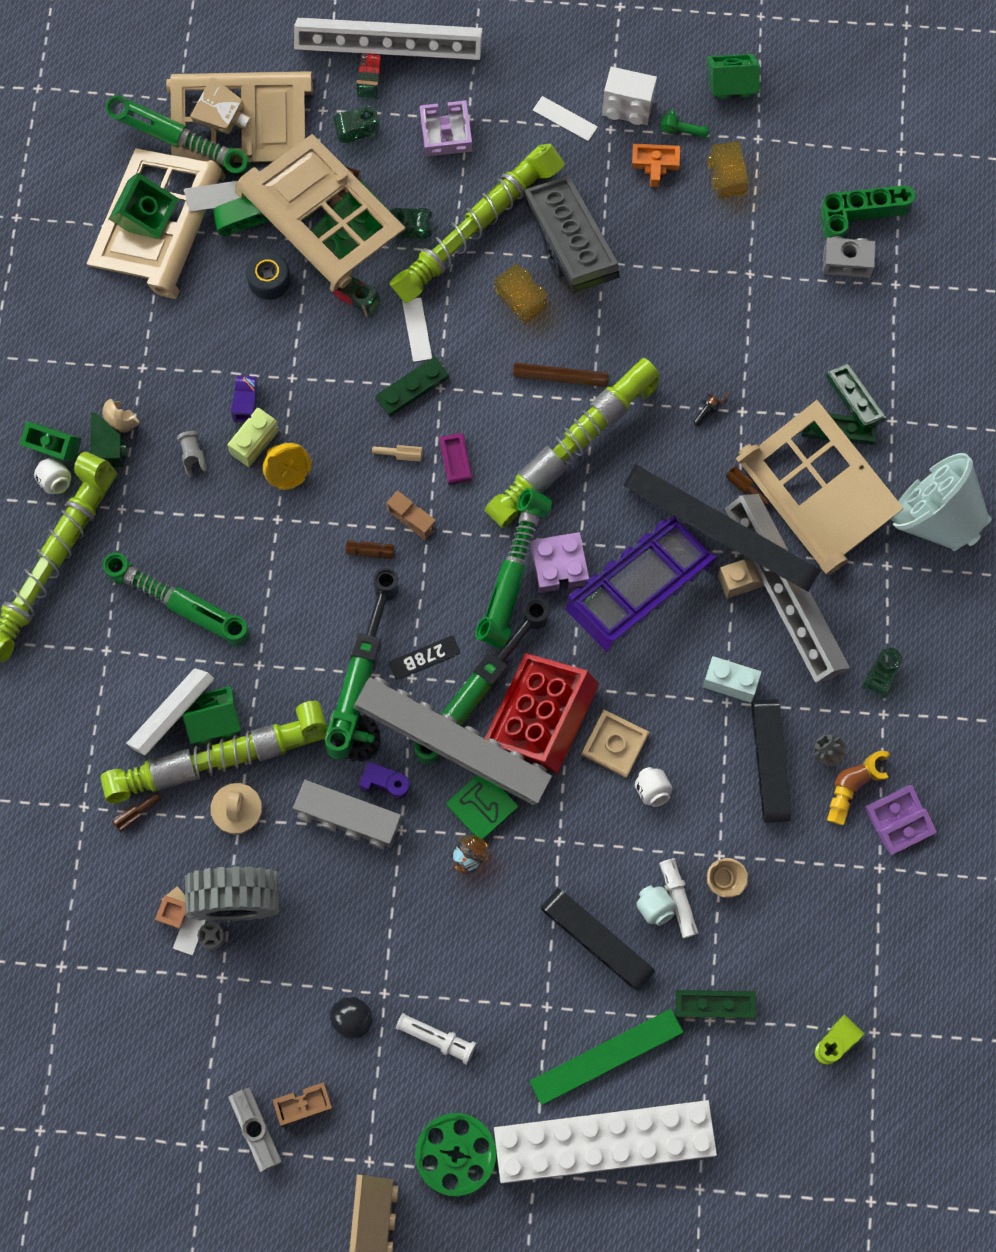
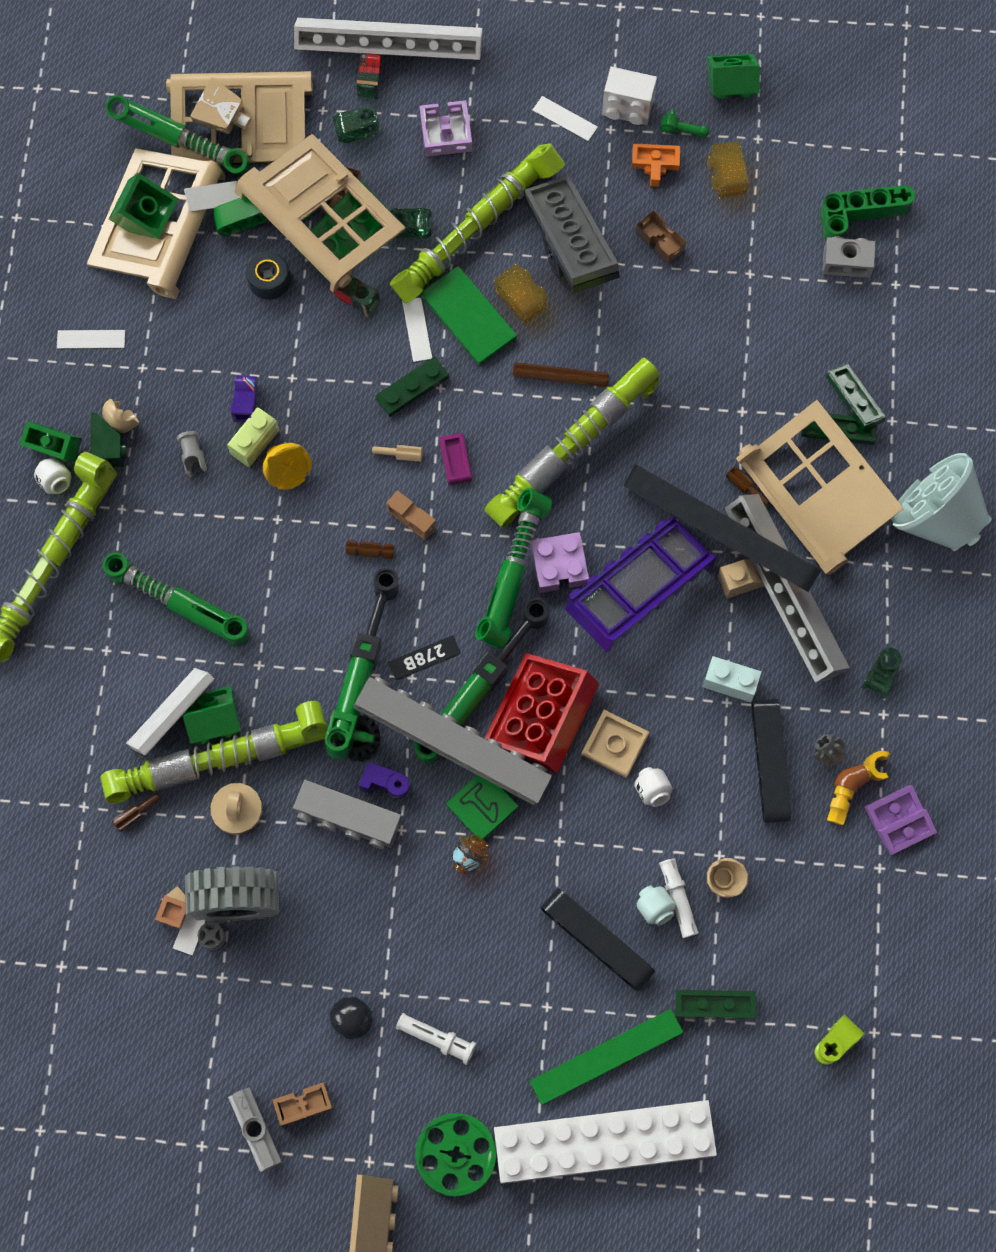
(91, 339): none -> white sticker
(468, 315): none -> green tile
(661, 236): none -> medium nougat piece
(709, 406): black piece -> none

